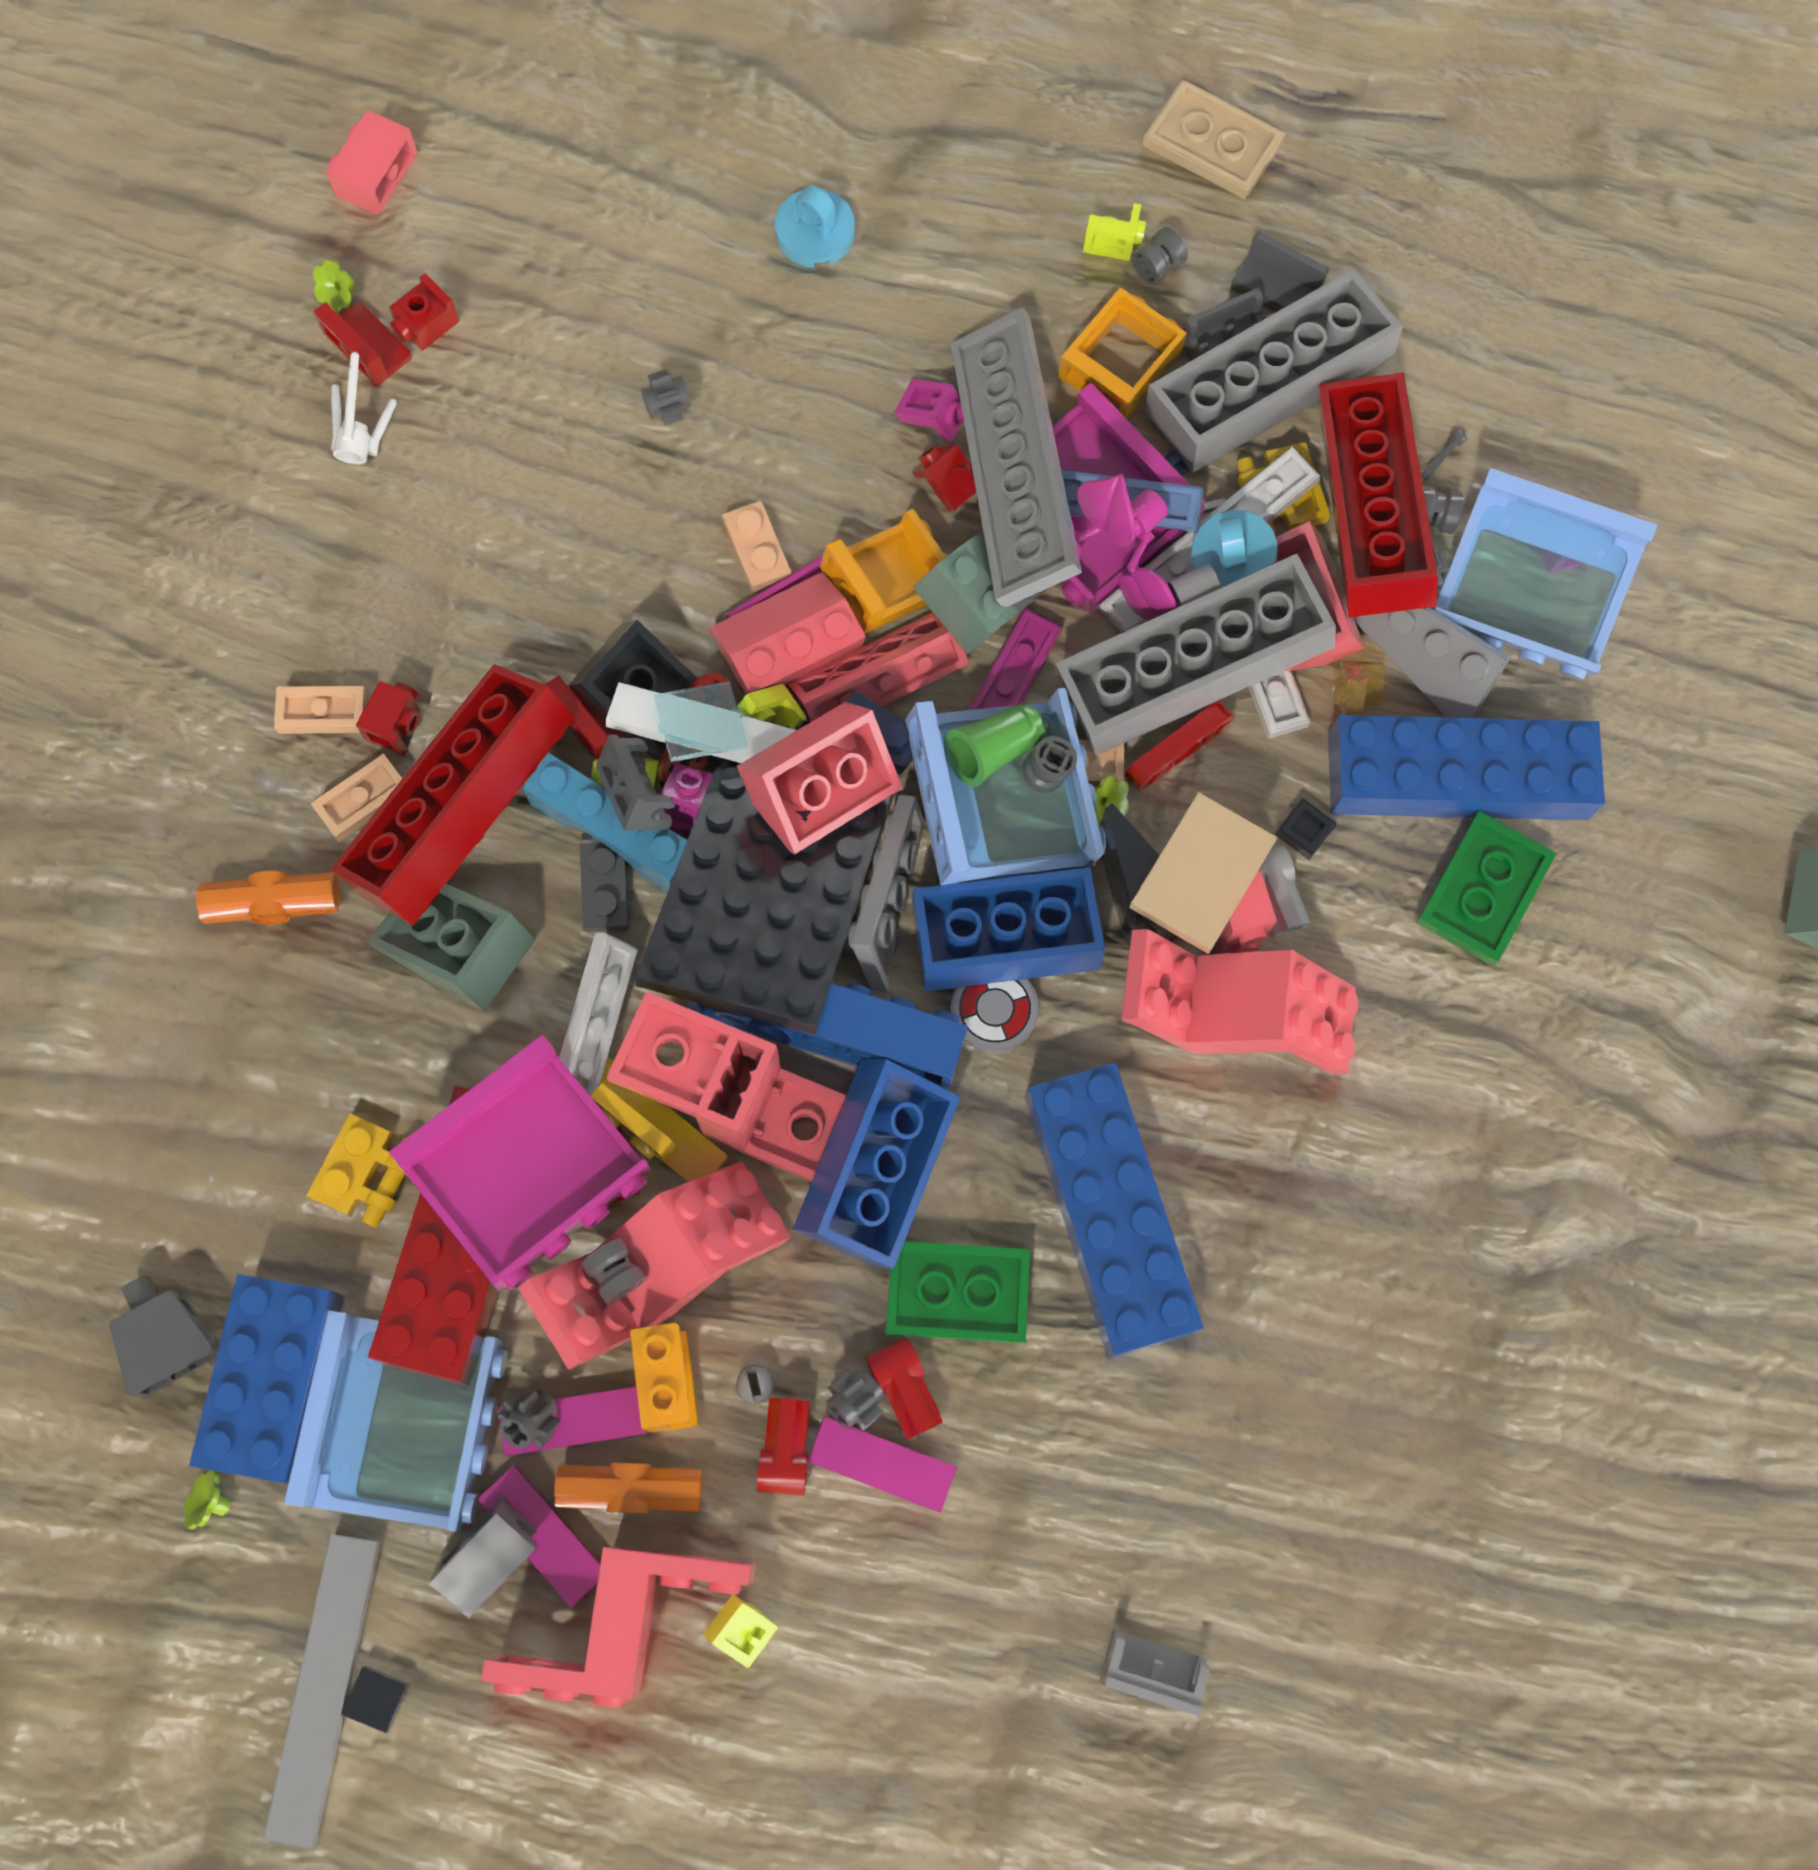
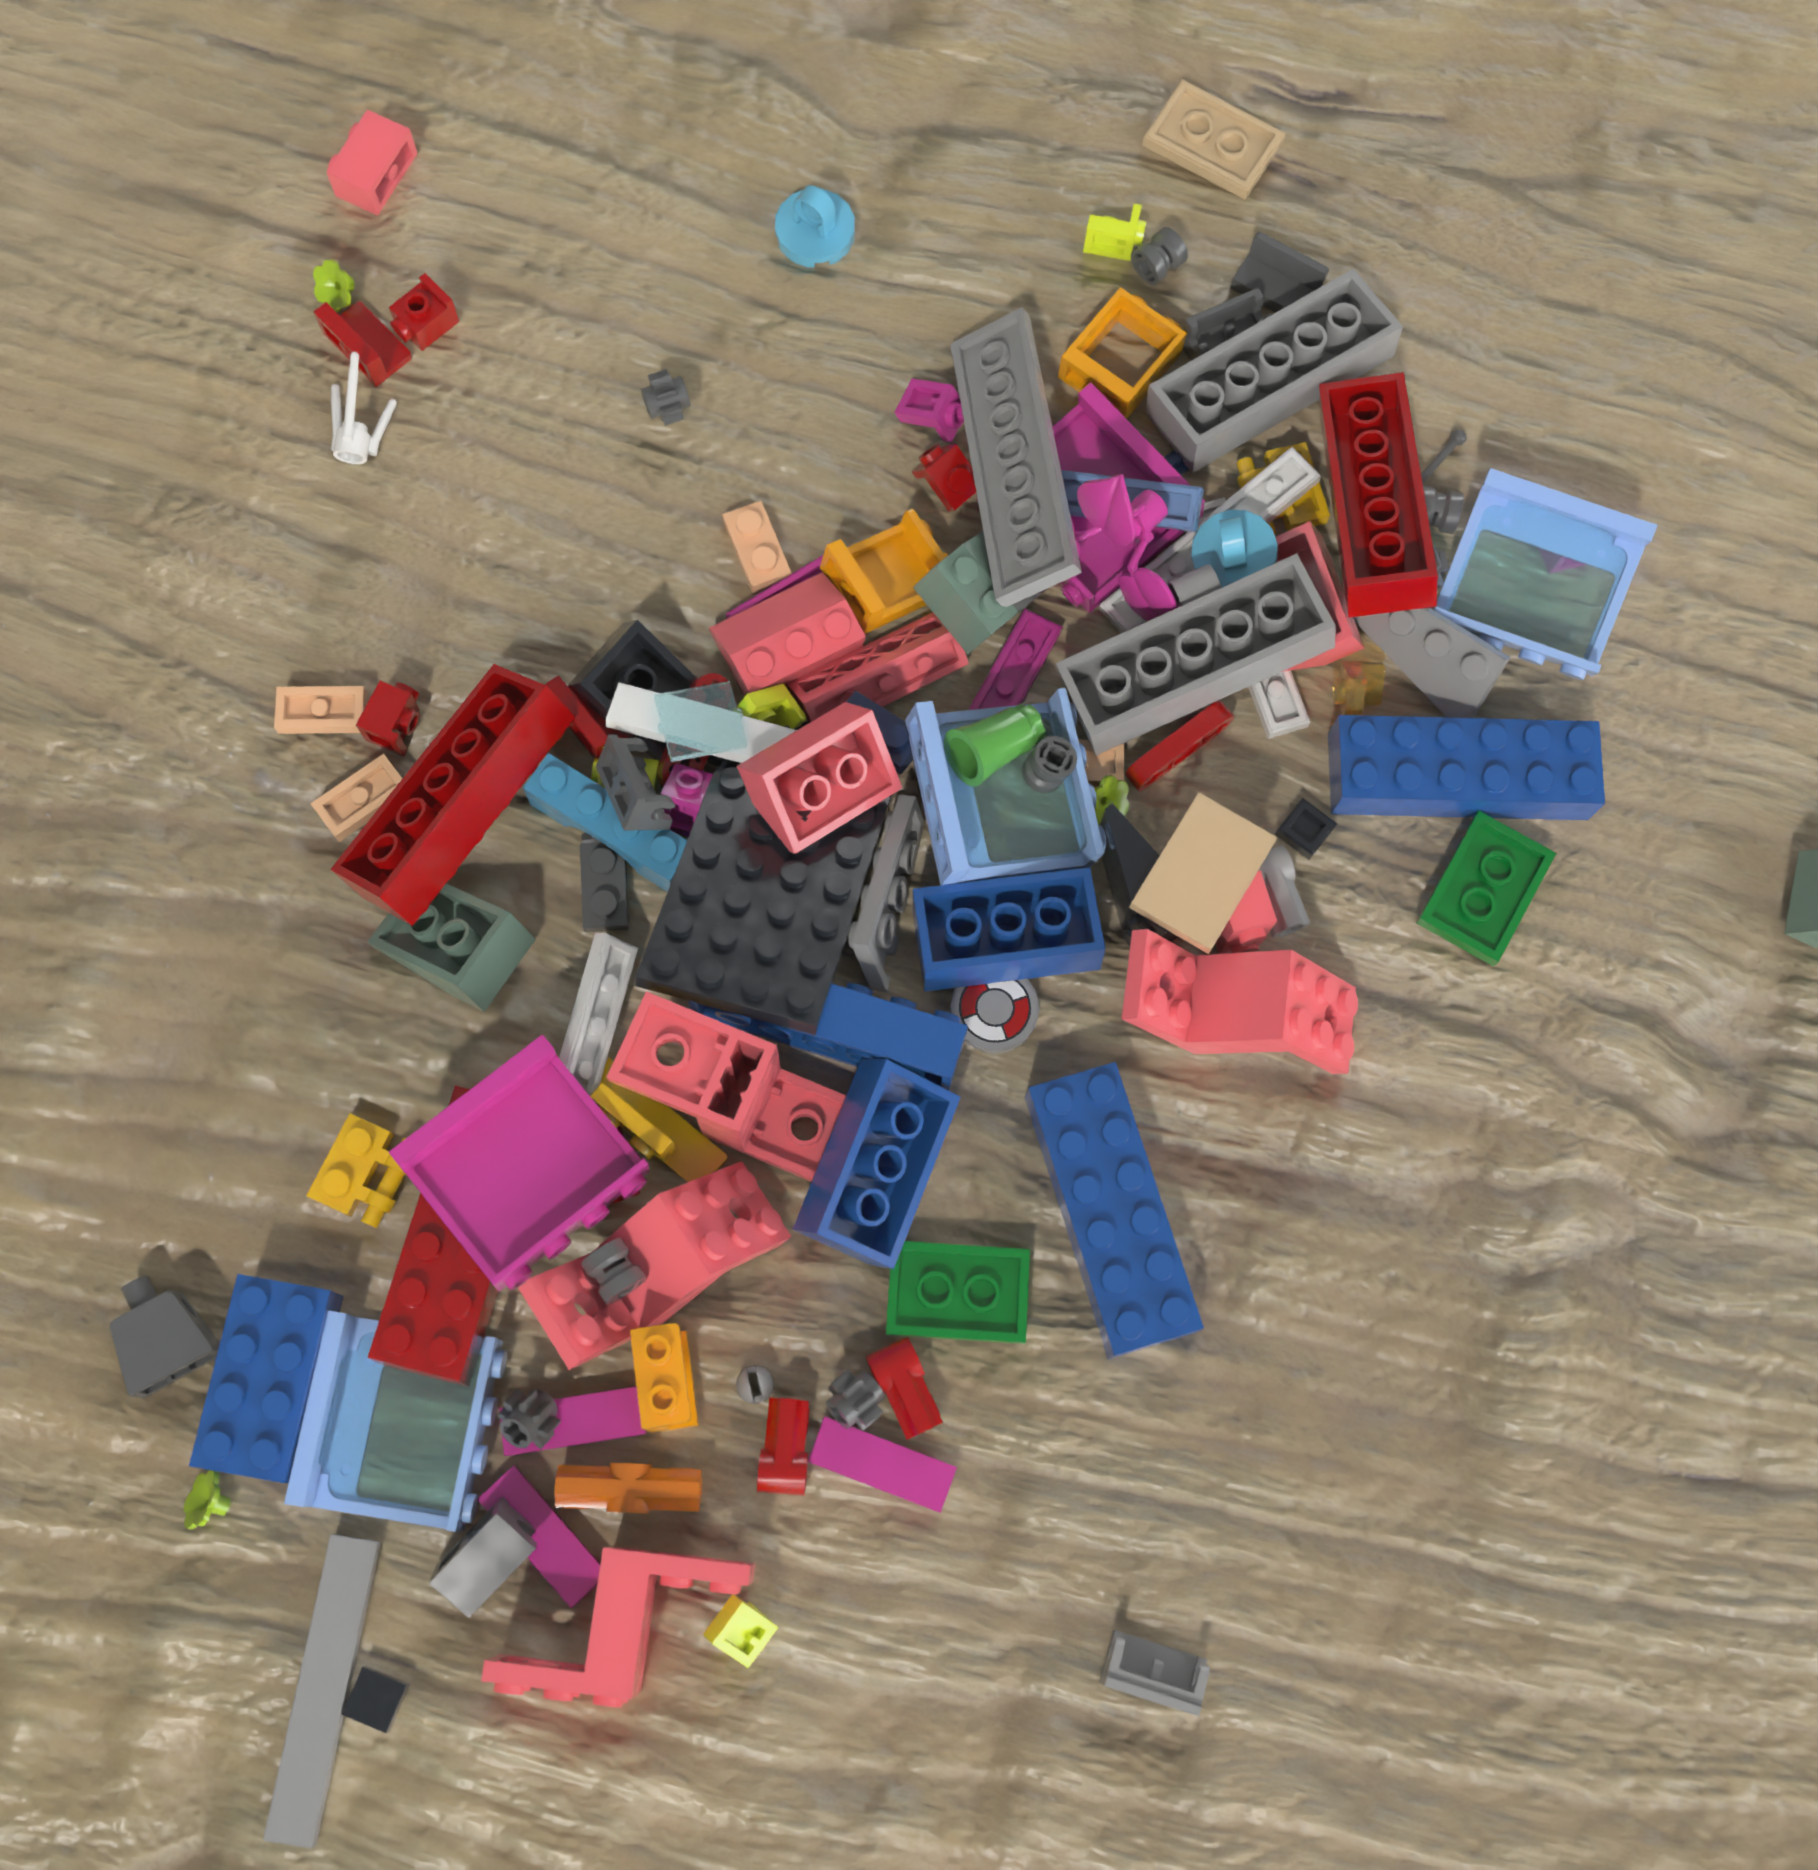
(268, 898): orange piece -> none

